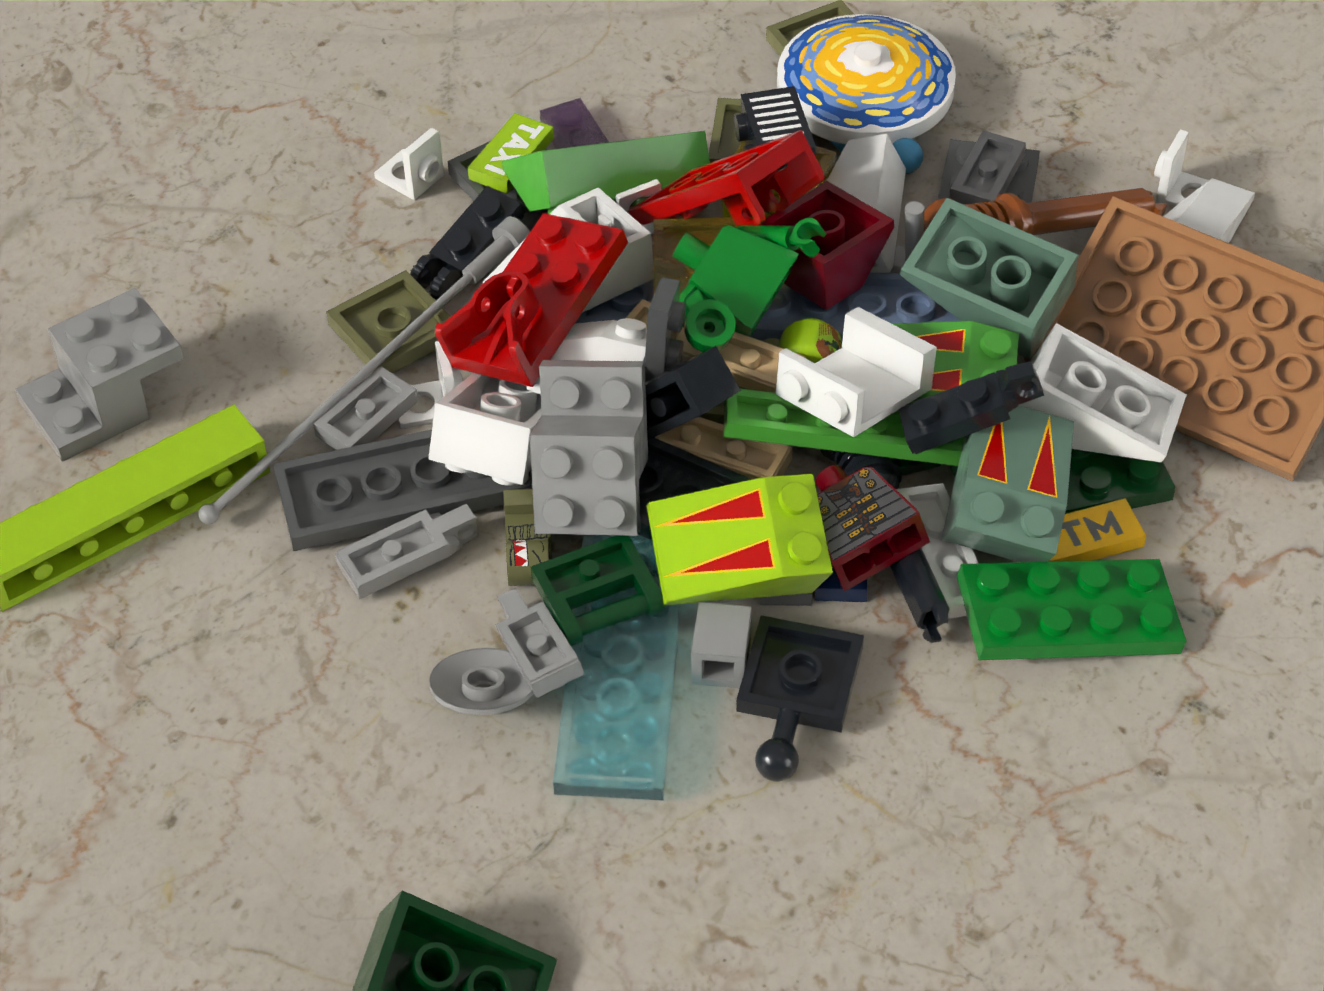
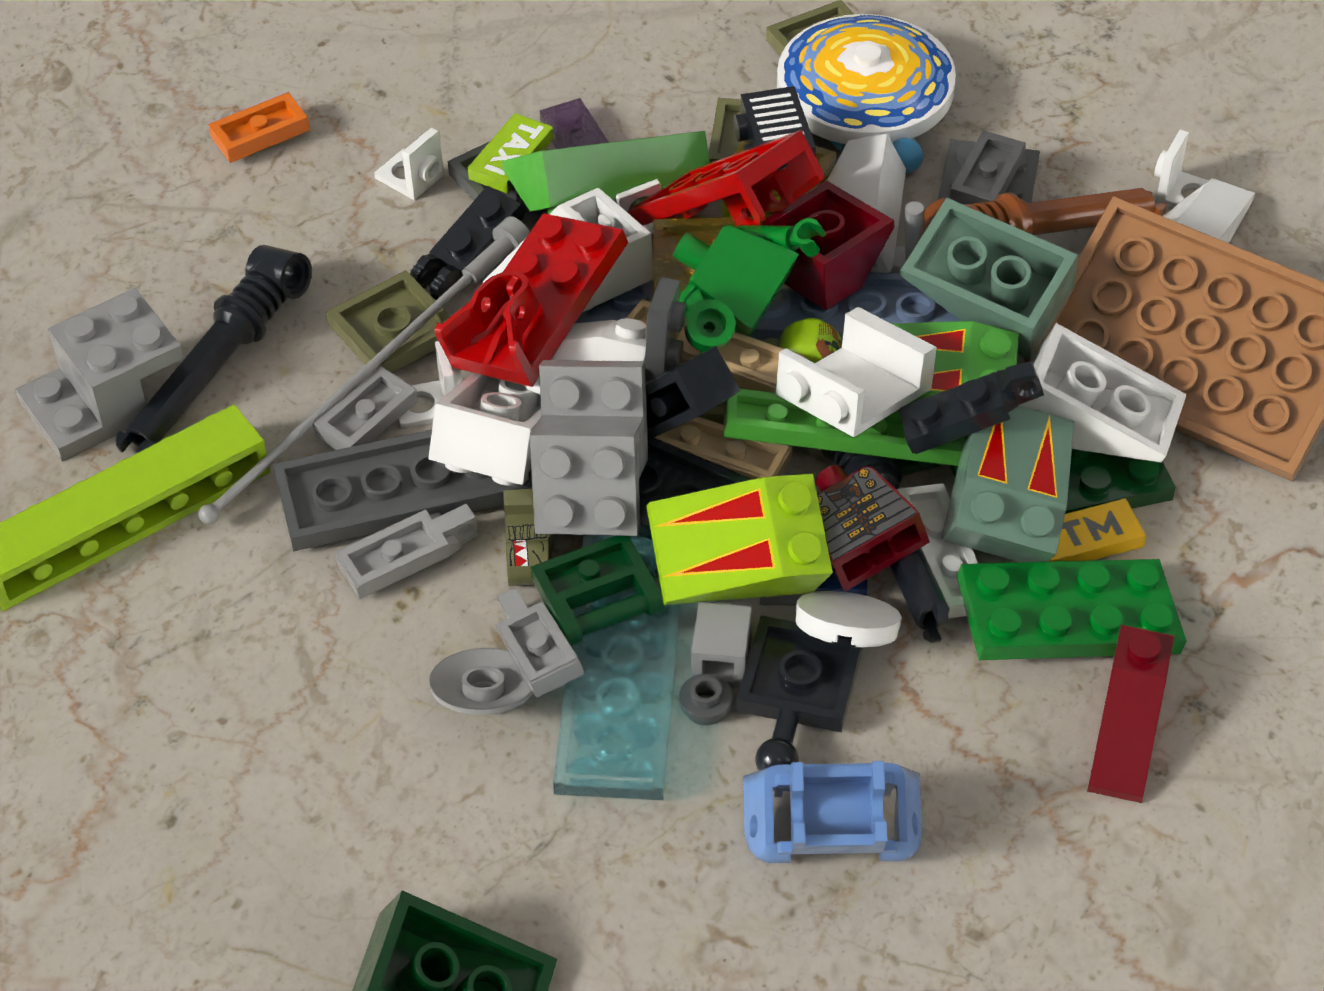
(238, 319): none -> black piece
(259, 127): none -> orange plate
(706, 710): none -> dark grey plate
(833, 810): none -> medium blue piece
(849, 615): none -> white tile
(1131, 714): none -> dark red slope

